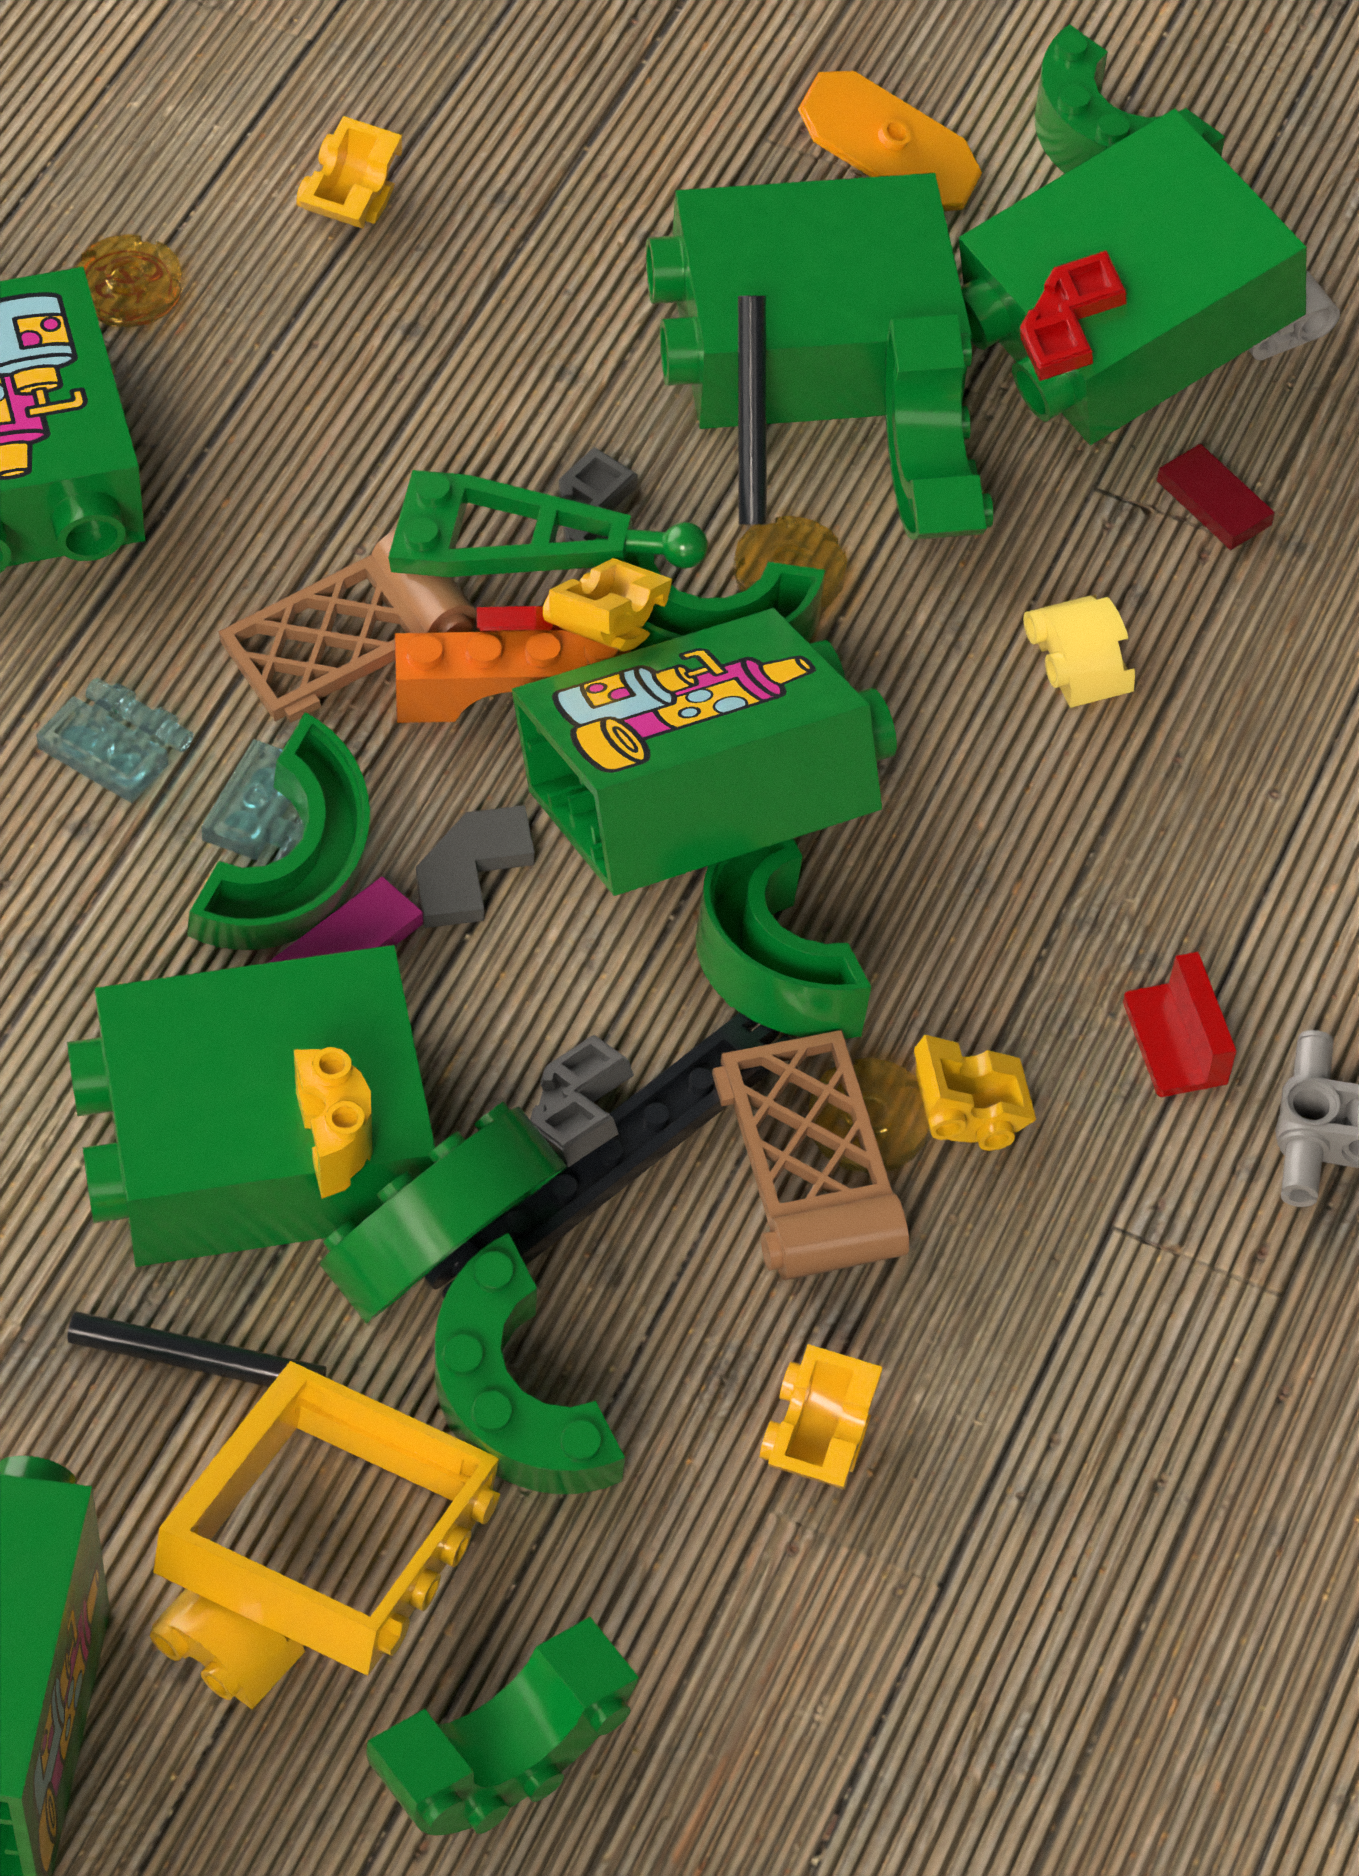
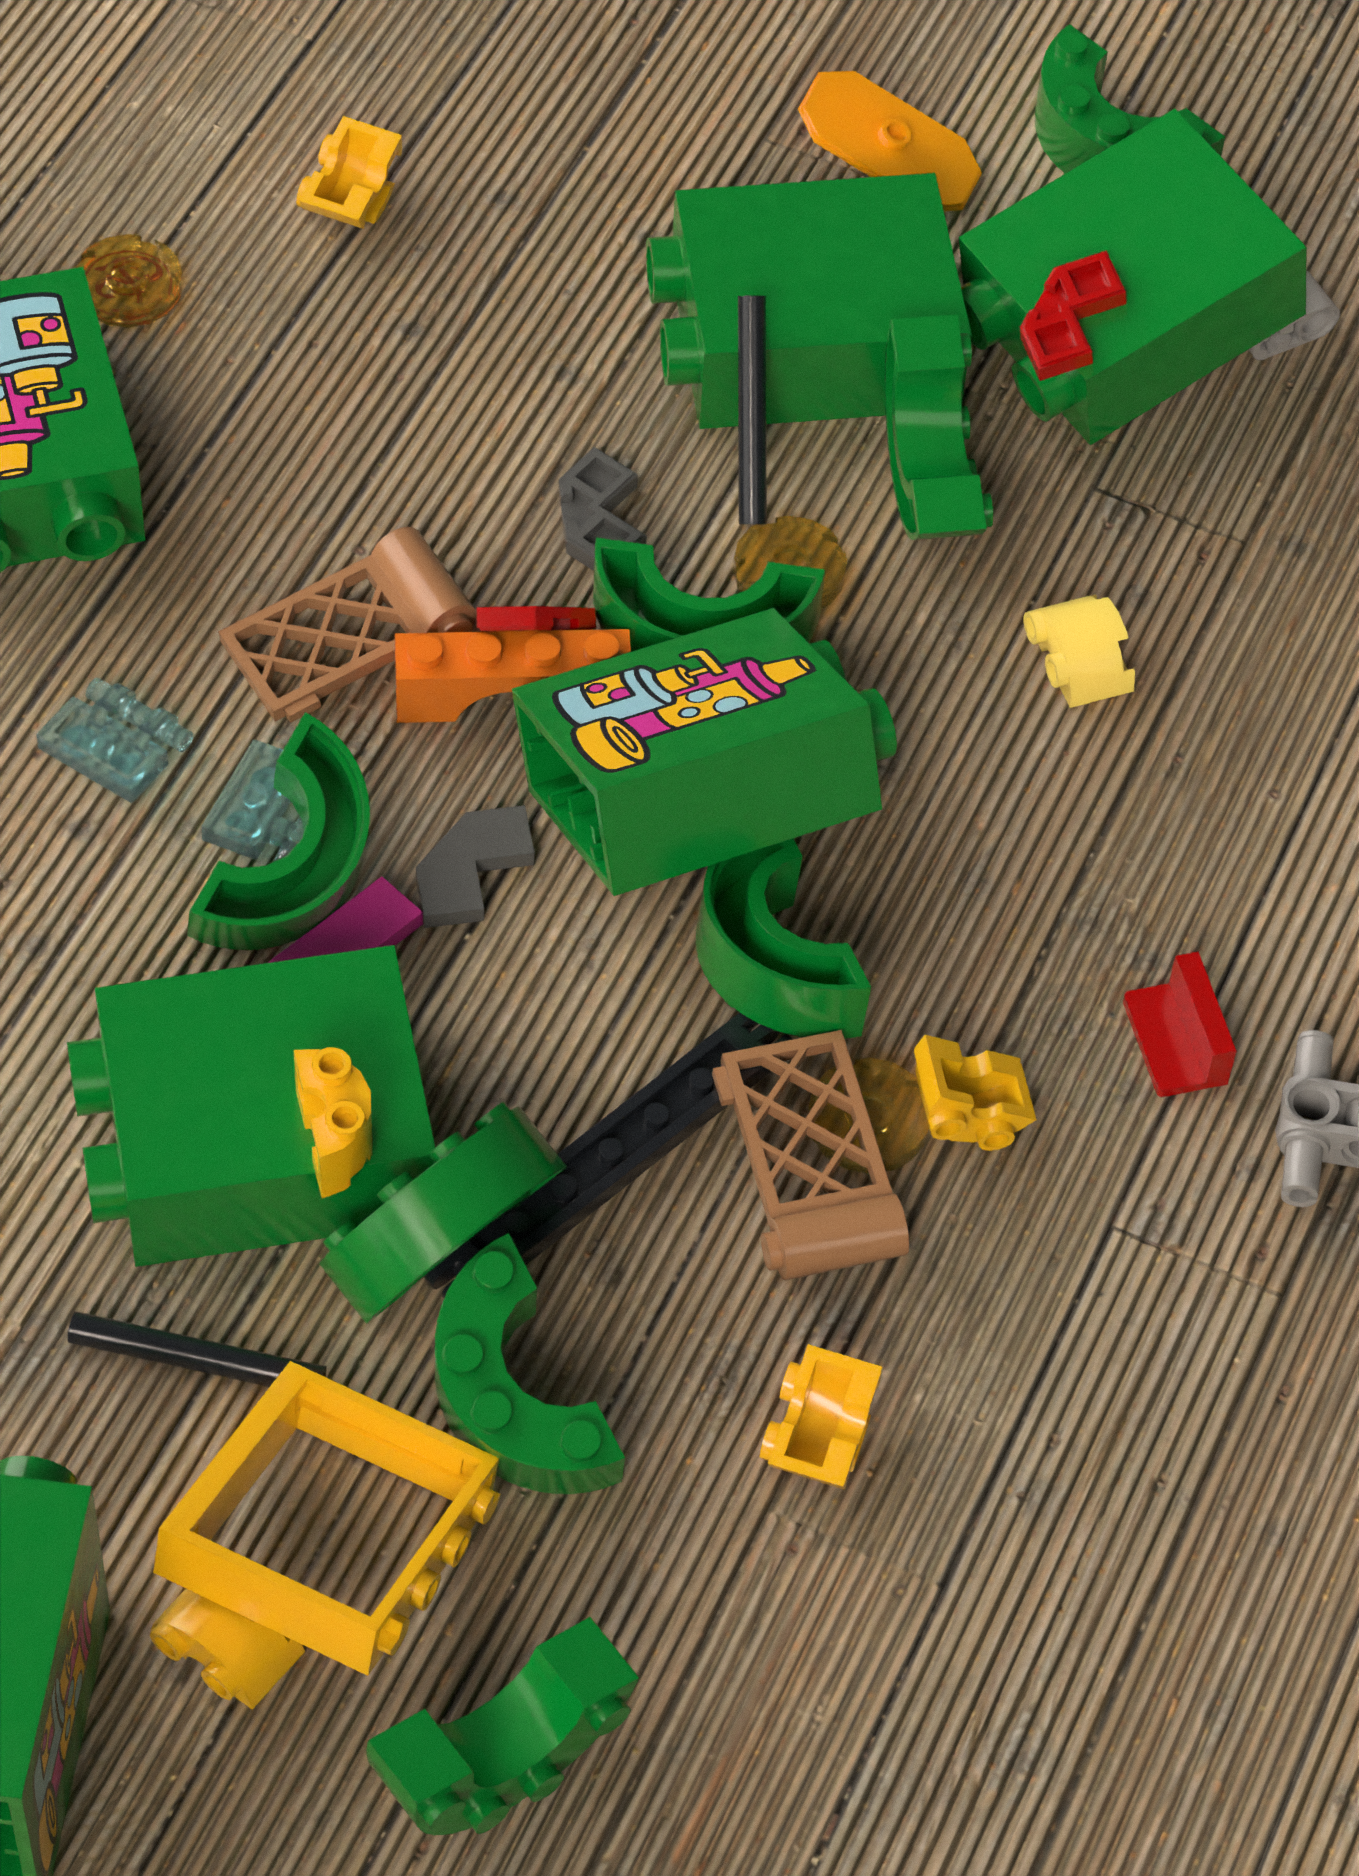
(436, 508): green plate -> none
(570, 1087): dark grey tile -> none
(608, 603): yellow cylinder -> none
(1215, 496): dark red tile -> none

